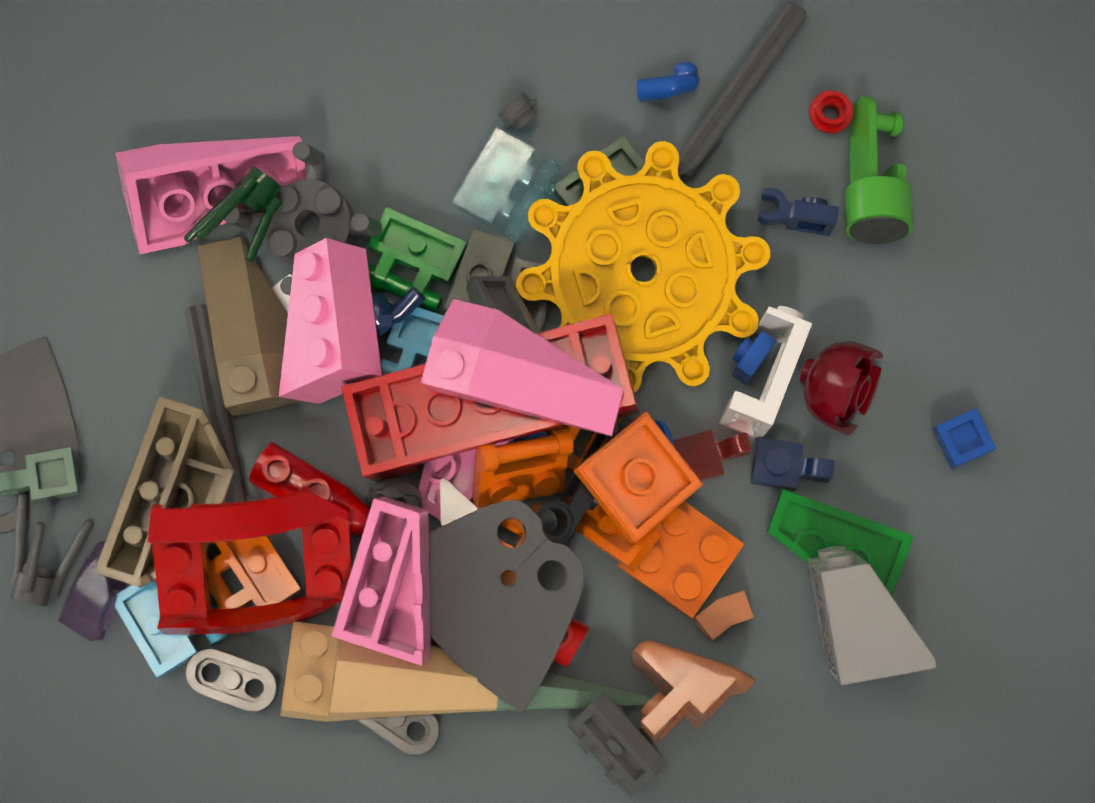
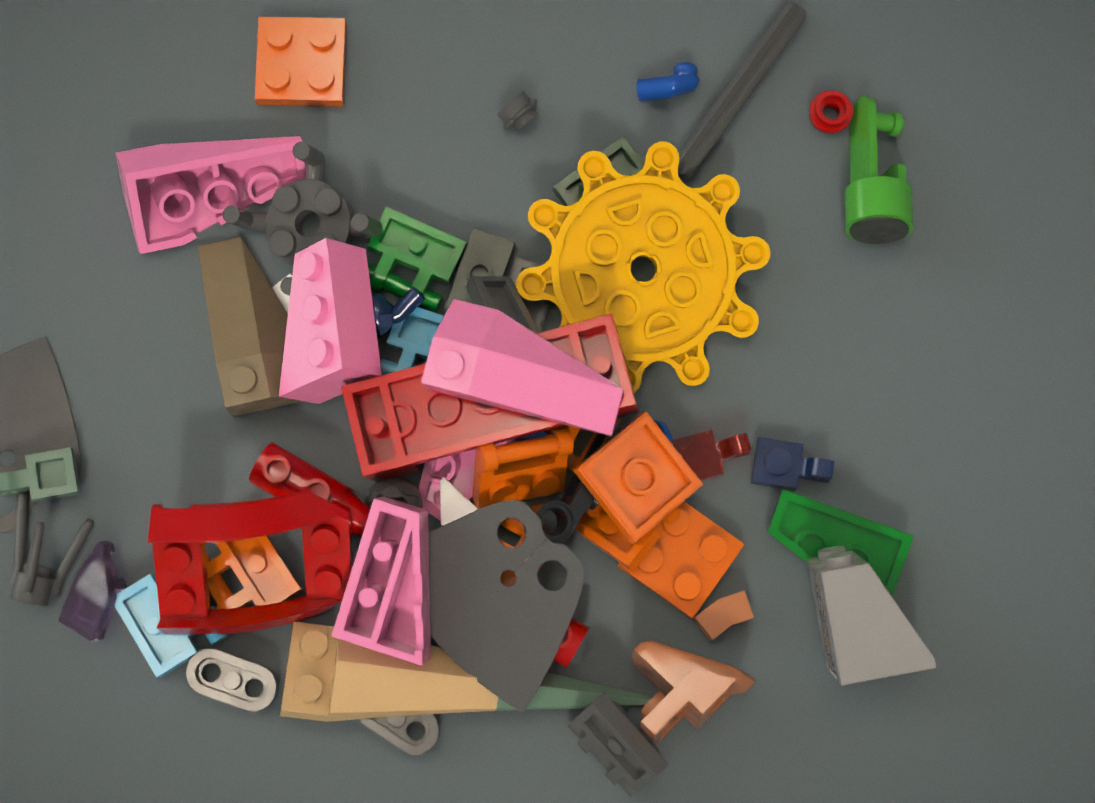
(175, 467): dark tan wedge -> none
(211, 392): dark grey axle -> none
(254, 191): dark green plant -> none
(301, 61): none -> orange plate
(494, 179): clear light blue plate -> none
(751, 355): blue plate -> none
(757, 416): white panel -> none
(803, 215): dark blue plate -> none
(841, 383): dark red cylinder -> none
(964, 438): blue plate -> none

